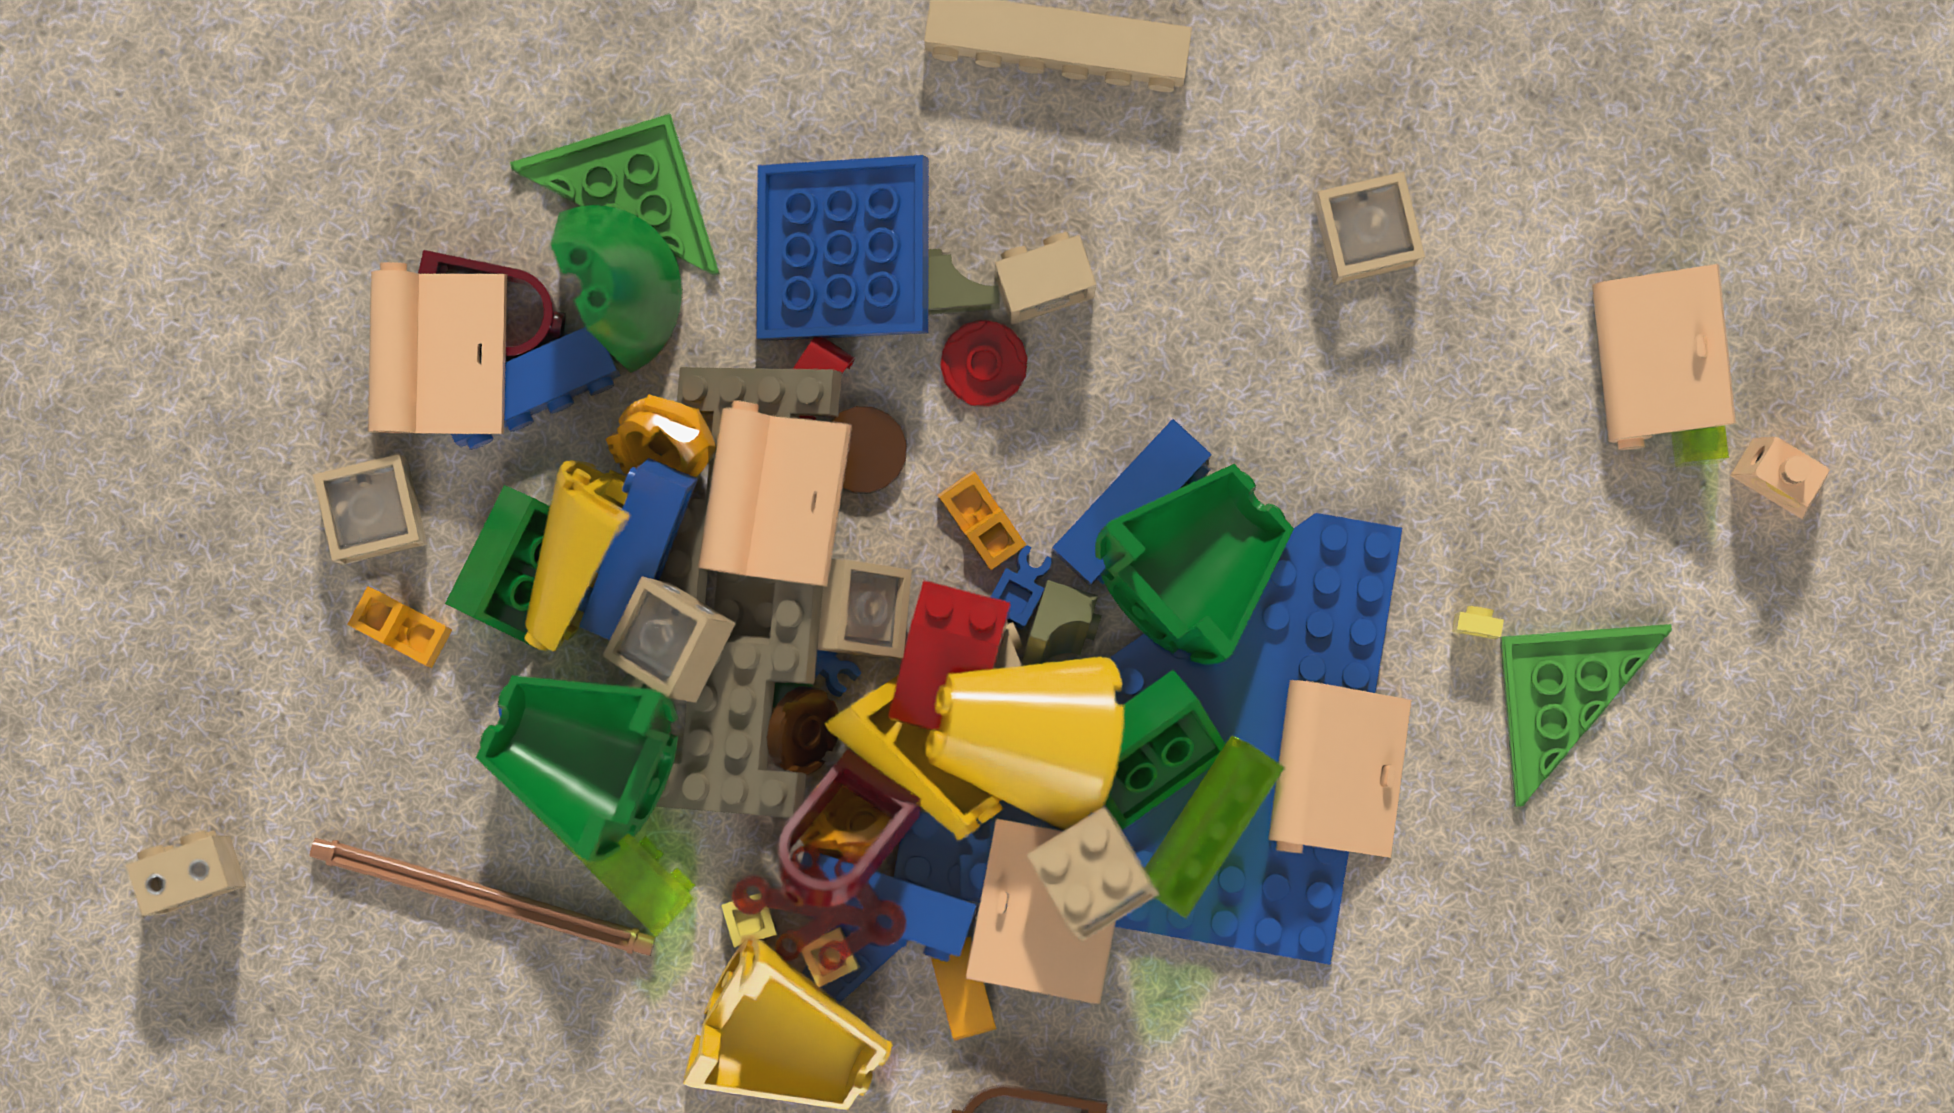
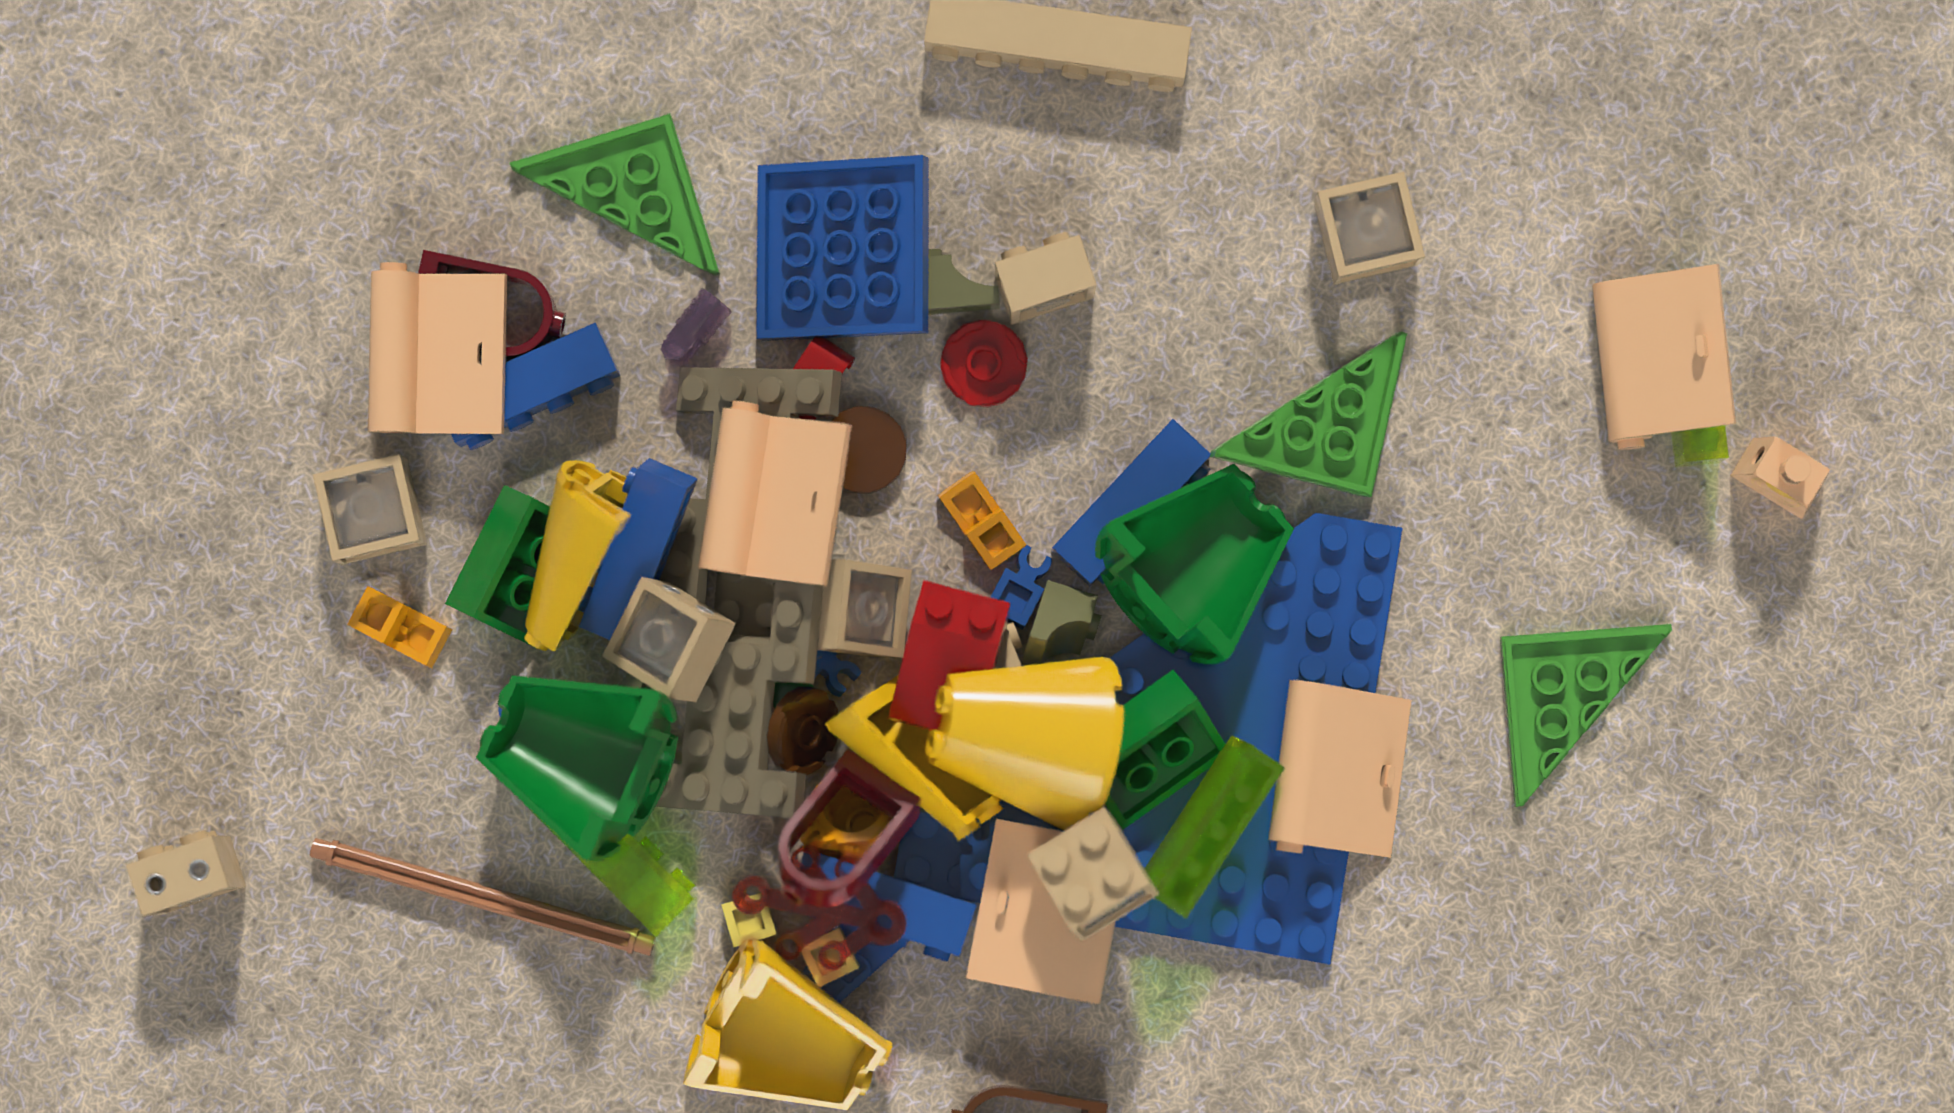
(626, 279): green cone -> none
(663, 428): light orange helmet -> none
(694, 328): none -> clear purple hinge
(963, 998): light orange slope -> none
(1330, 430): none -> bright green tile
(1478, 622): light yellow plate -> none

